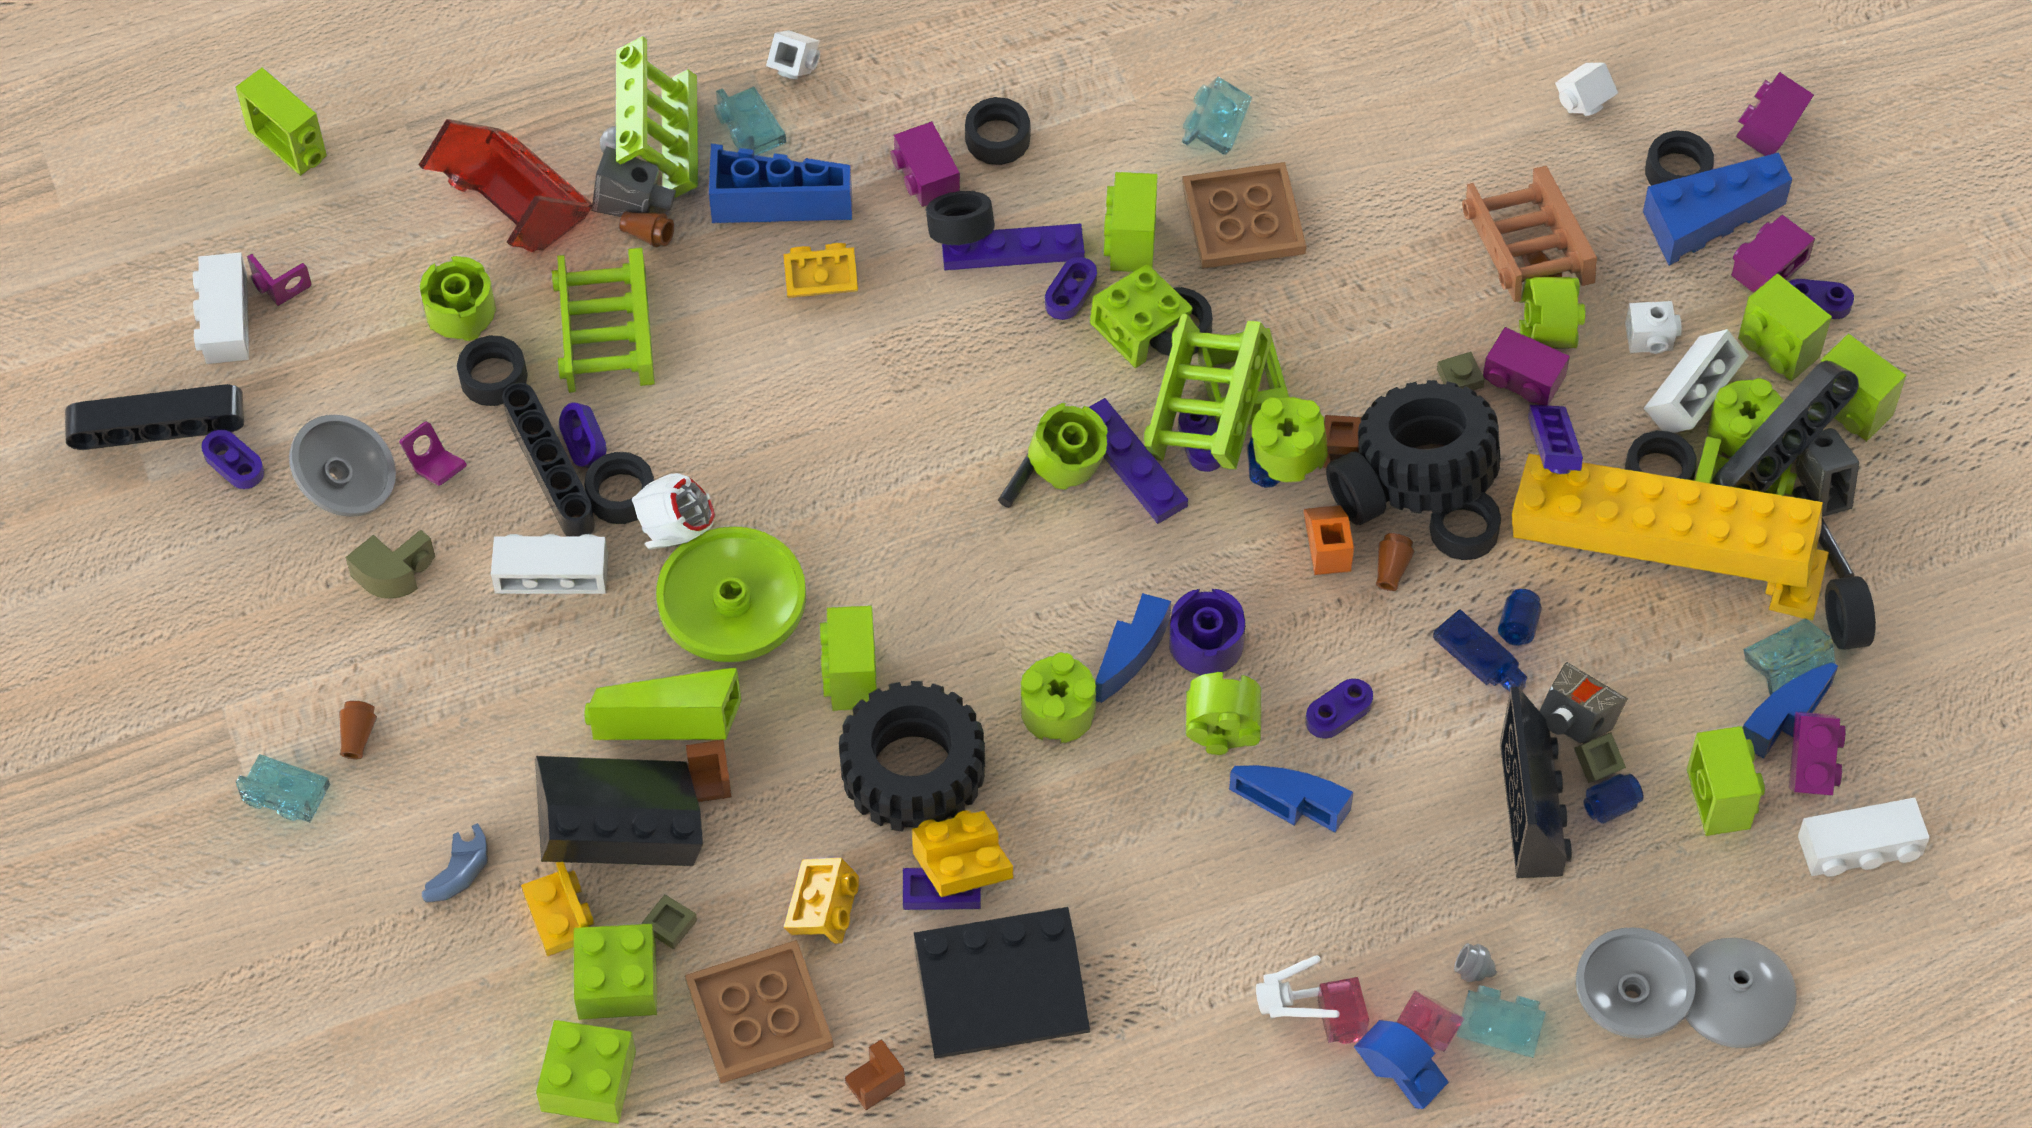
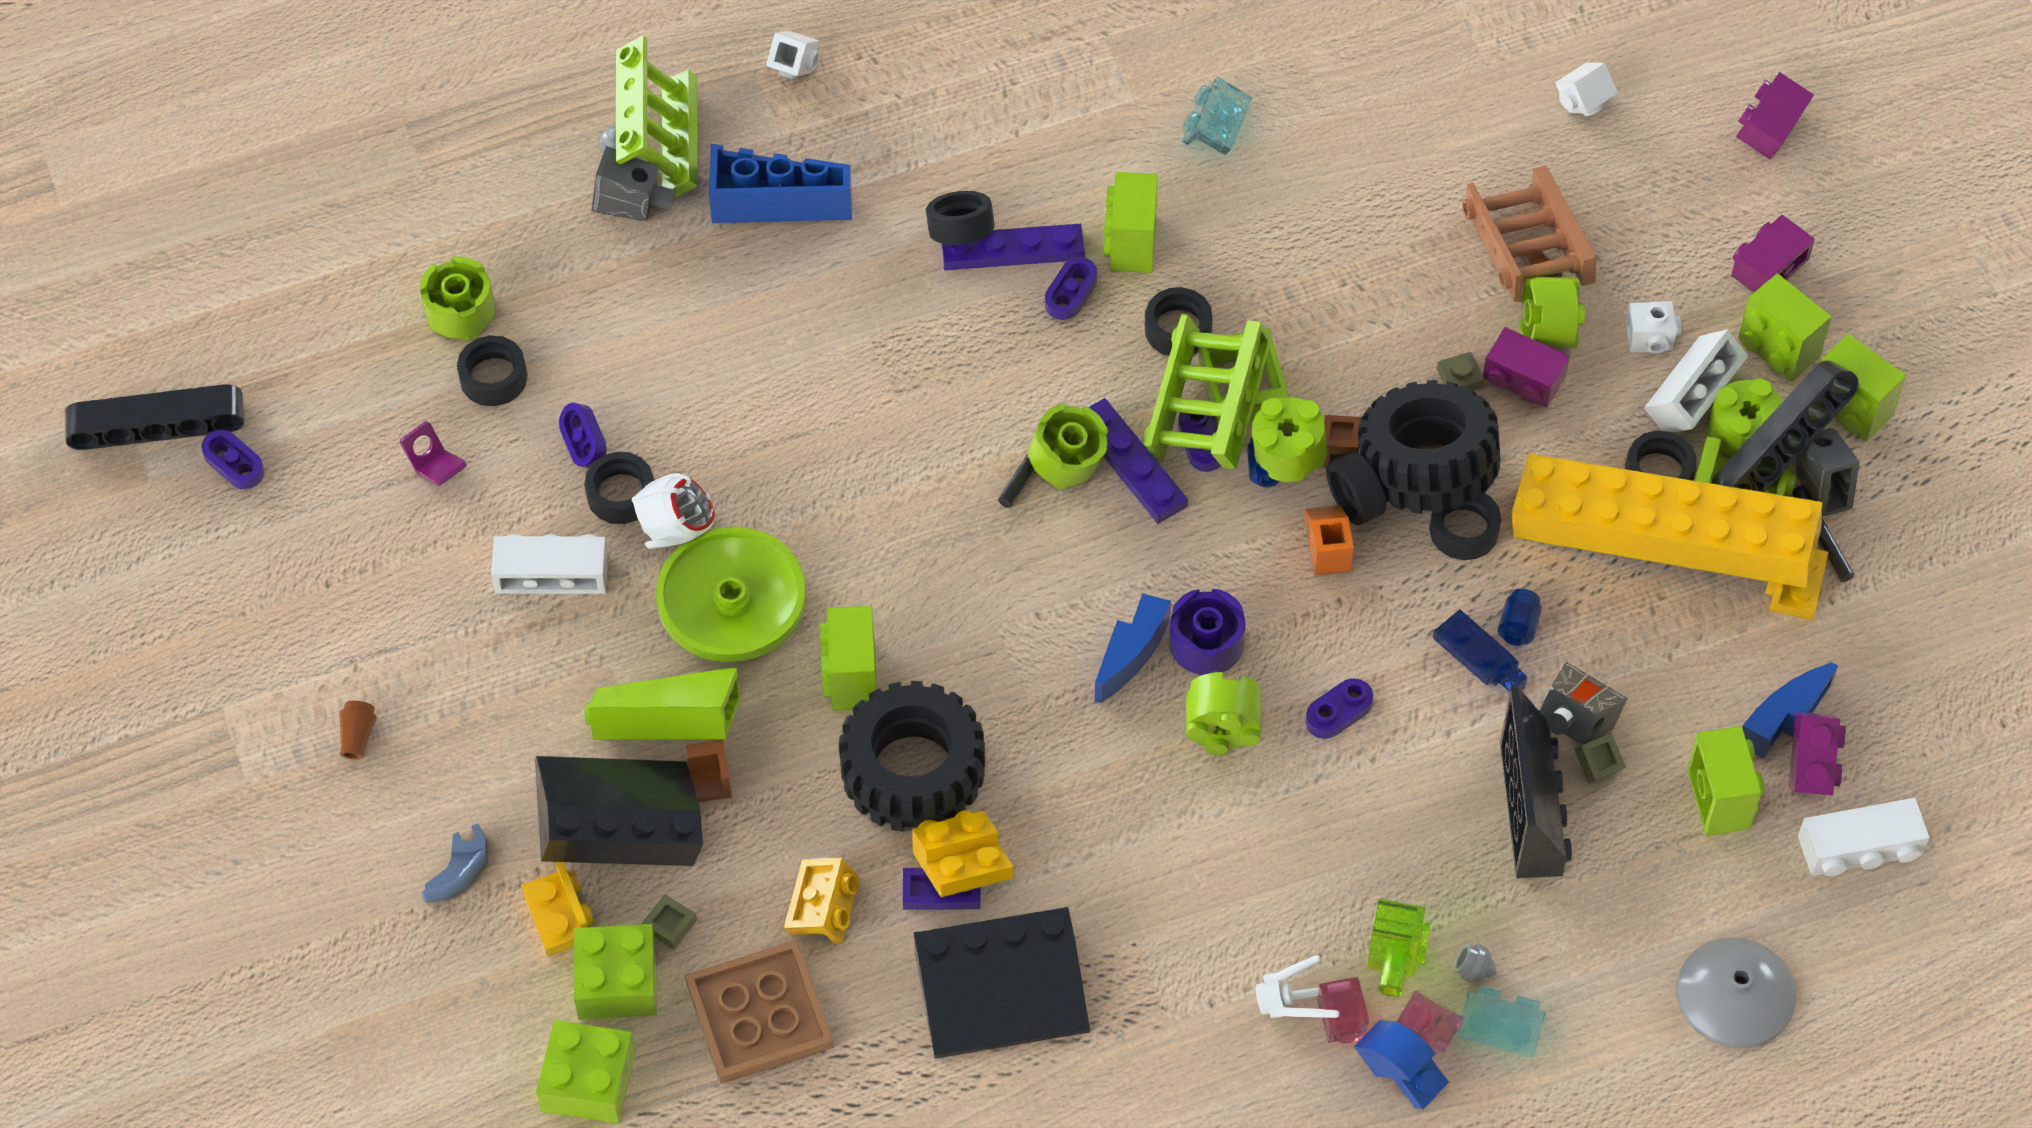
(221, 308): white brick -> none
(276, 287): magenta bracket -> none
(281, 121): lime window -> none
(283, 788): clear light blue bracket -> none
(350, 453): light grey dish -> none
(389, 572): olive brick -> none
(510, 178): clear red windscreen -> none
(543, 447): black beam -> none
(636, 331): lime fence -> none
(649, 227): dark orange cone -> none
(749, 120): clear light blue bracket -> none
(820, 271): yellow bracket -> none
(877, 1077): dark orange panel -> none
(925, 163): magenta brick -> none
(991, 151): black tyre -> none
(1058, 698): lime brick -> none
(1136, 311): lime bracket -> none
(1243, 215): medium nougat plate -> none
(1292, 794): blue slope -> none
(1393, 558): dark orange cone -> none
(1397, 943): none -> clear neon green brick
(1555, 438): dark purple plate -> none
(1613, 797): clear blue brick -> none
(1638, 963): light grey dish -> none
(1680, 143): black tyre -> none
(1714, 202): blue wedge -> none
(1790, 653): clear light blue bracket -> none
(1822, 294): dark purple plate -> none
(1850, 612): black tyre -> none

